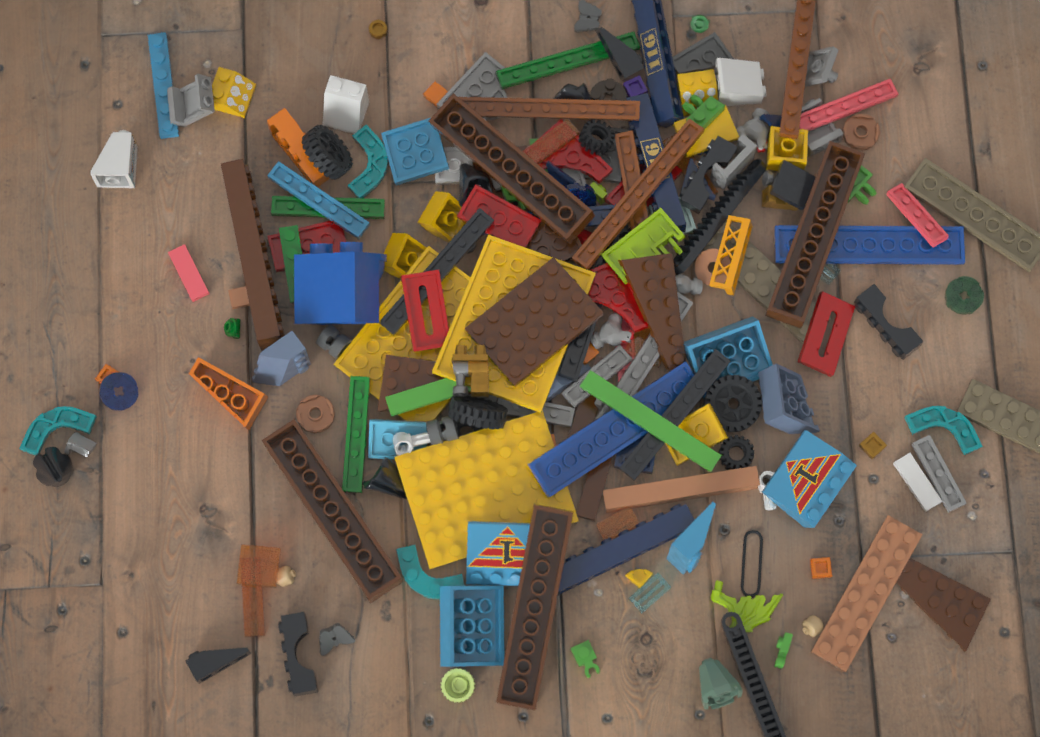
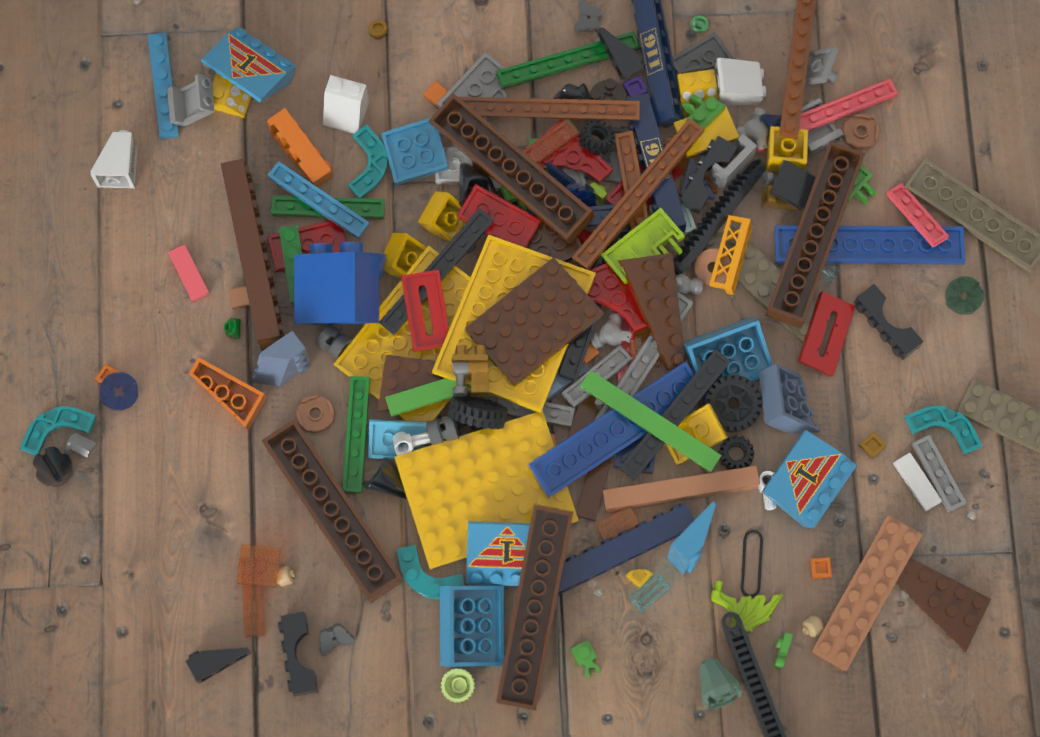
(250, 64): none -> dark azure slope
(327, 152): black wheel -> none

